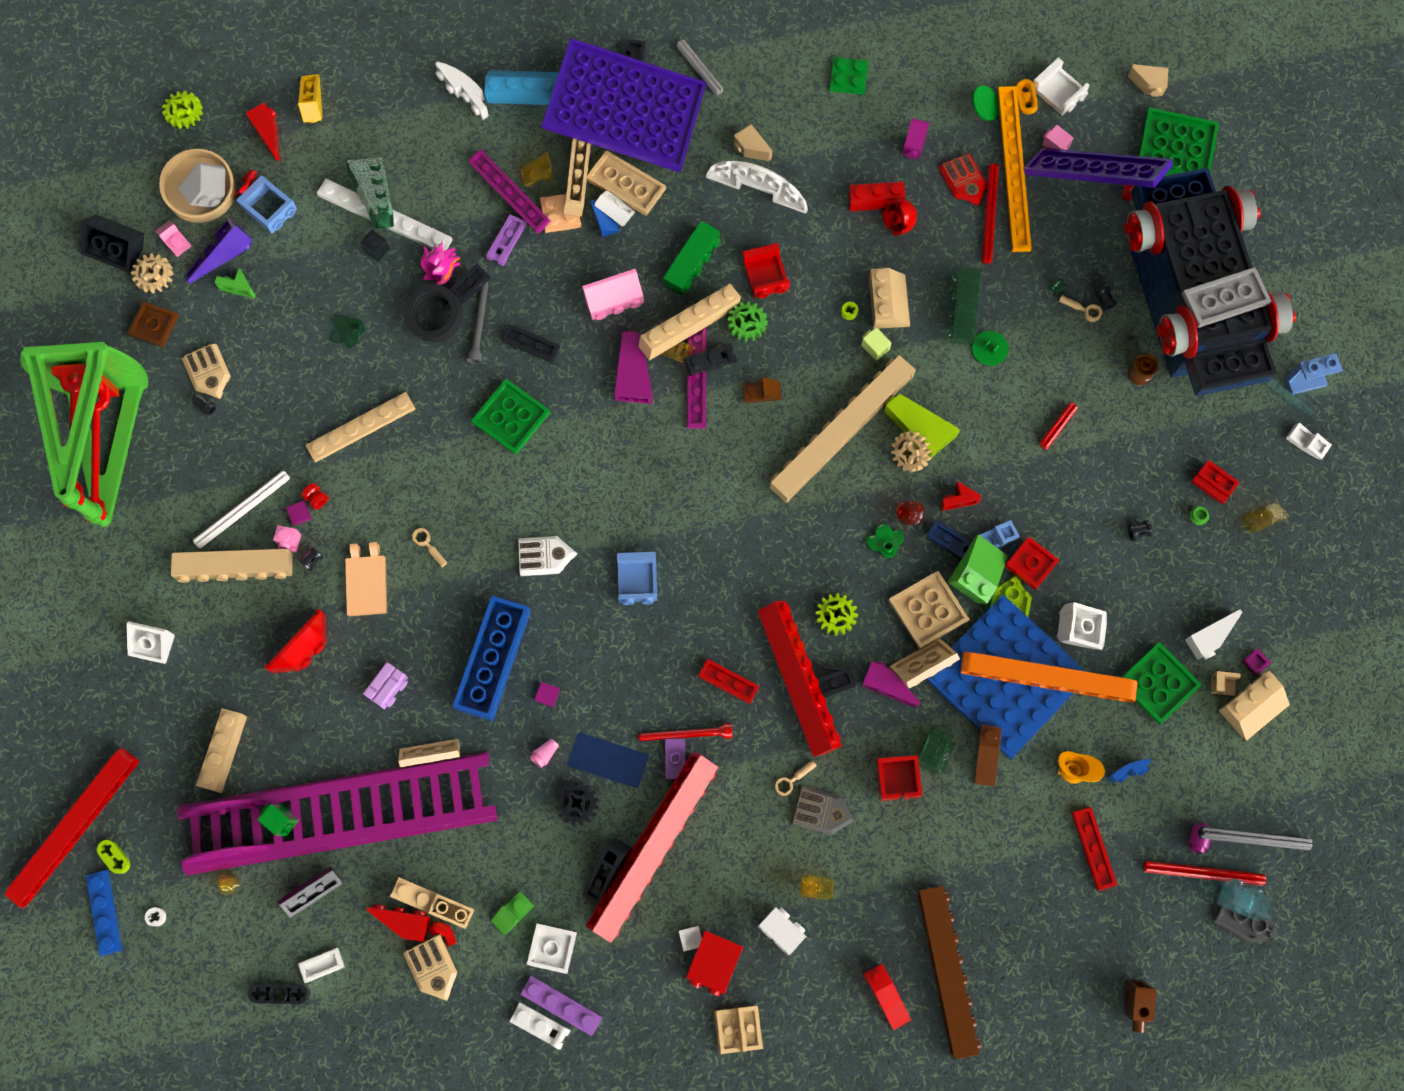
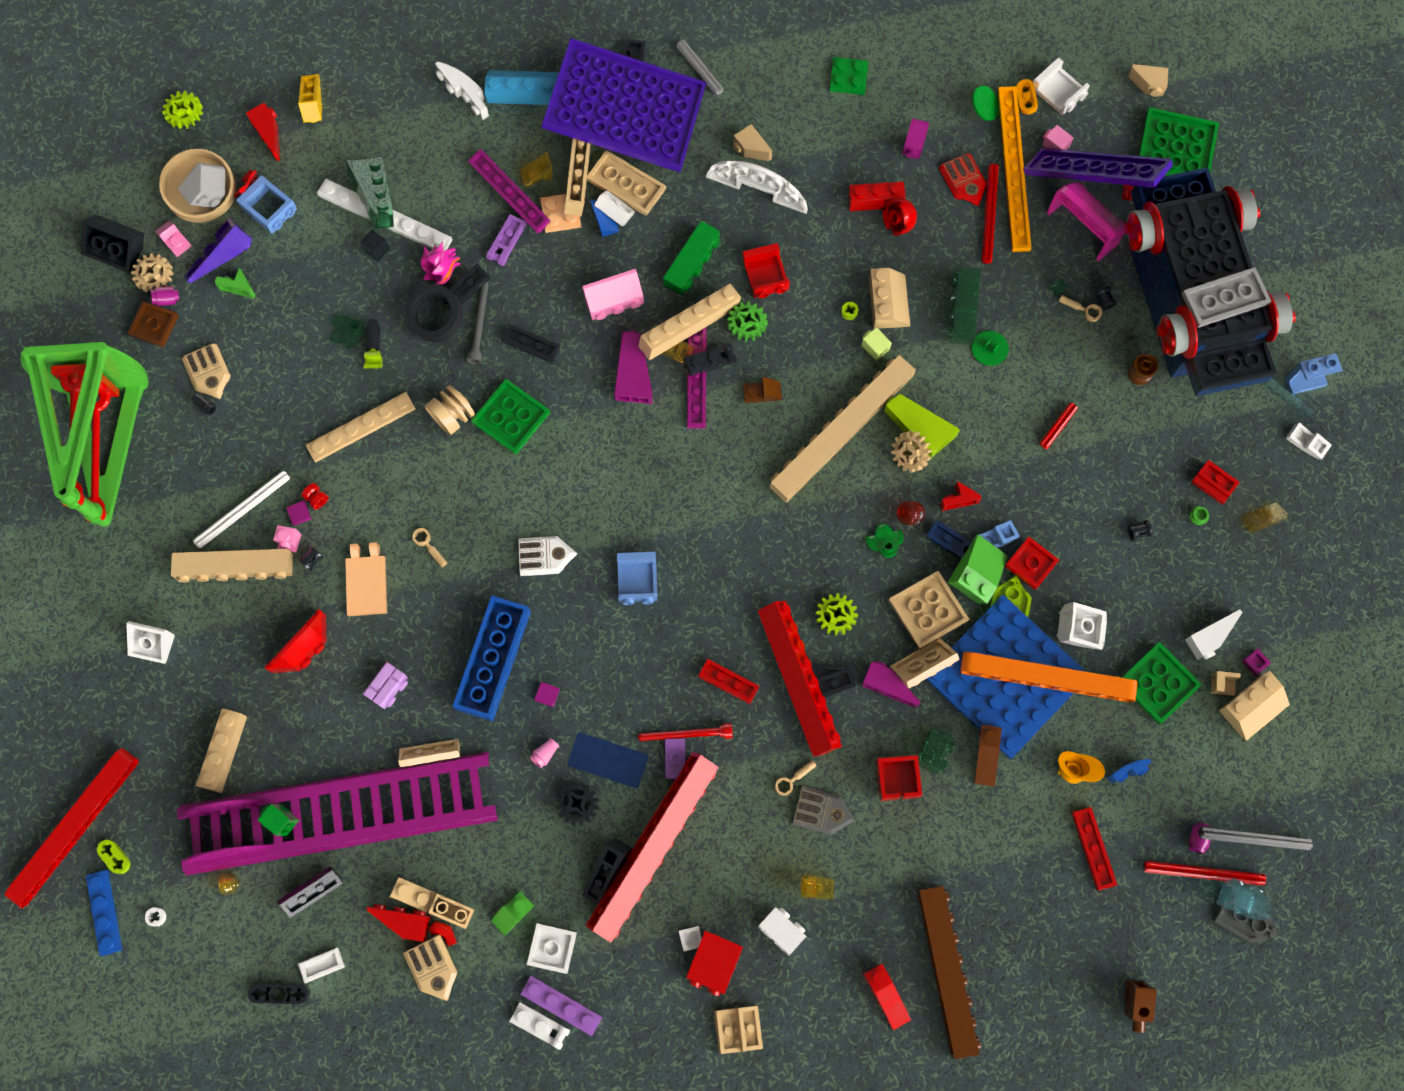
(164, 296): none -> magenta brick
(372, 355): none -> piece
(449, 410): none -> tan wheel
(1091, 214): none -> dark pink windscreen

